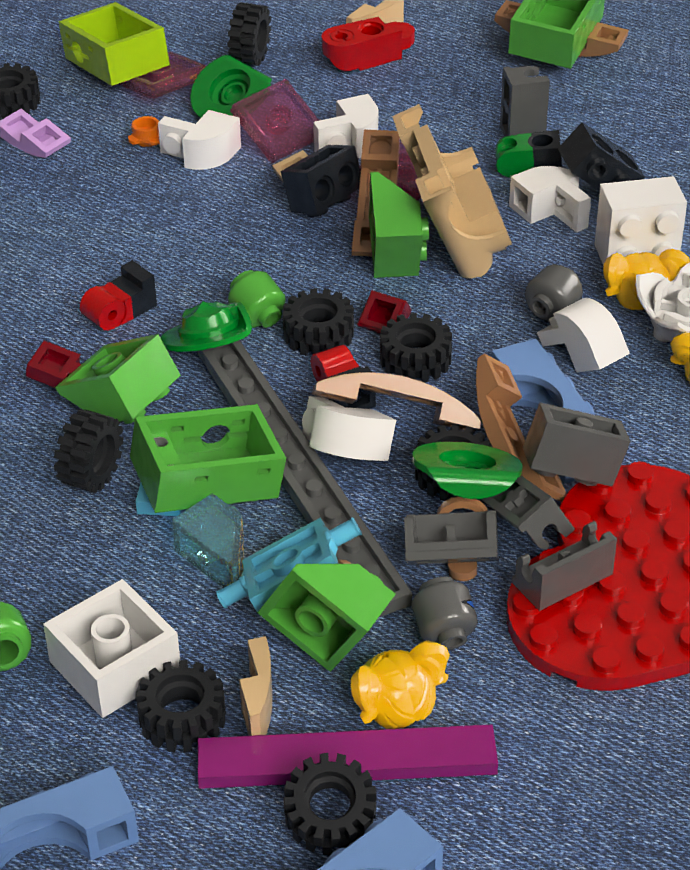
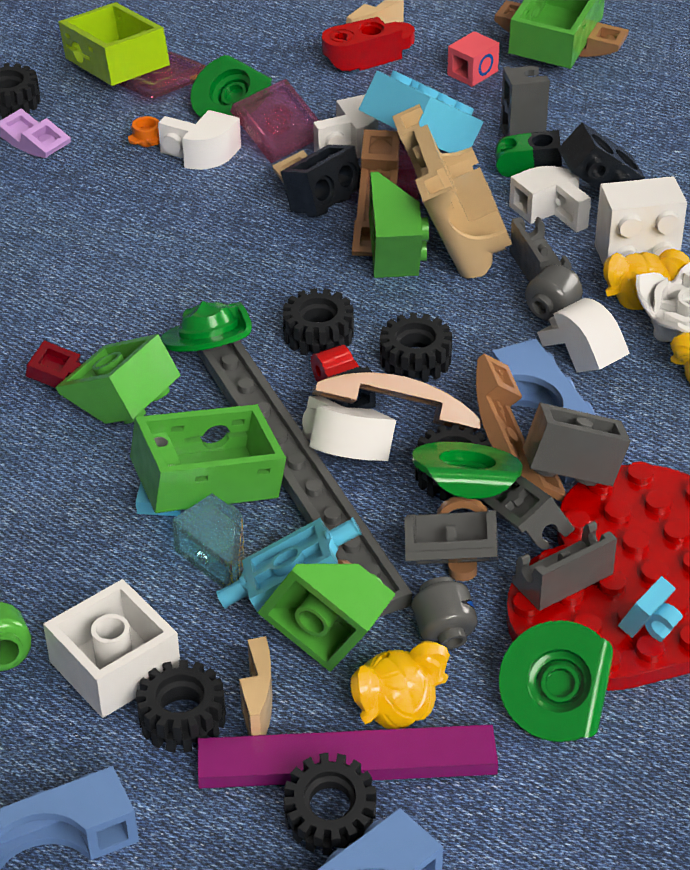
(88, 450): black tyre -> none
(121, 298): leg -> none
(249, 33): black tyre -> none
(259, 296): bright green head -> none
(381, 309): dark red slope -> none
(447, 118): none -> medium azure brick
(473, 58): none -> coral brick
(531, 249): none -> dark grey hinge
(556, 680): none -> green hat
(653, 612): none -> medium azure tile

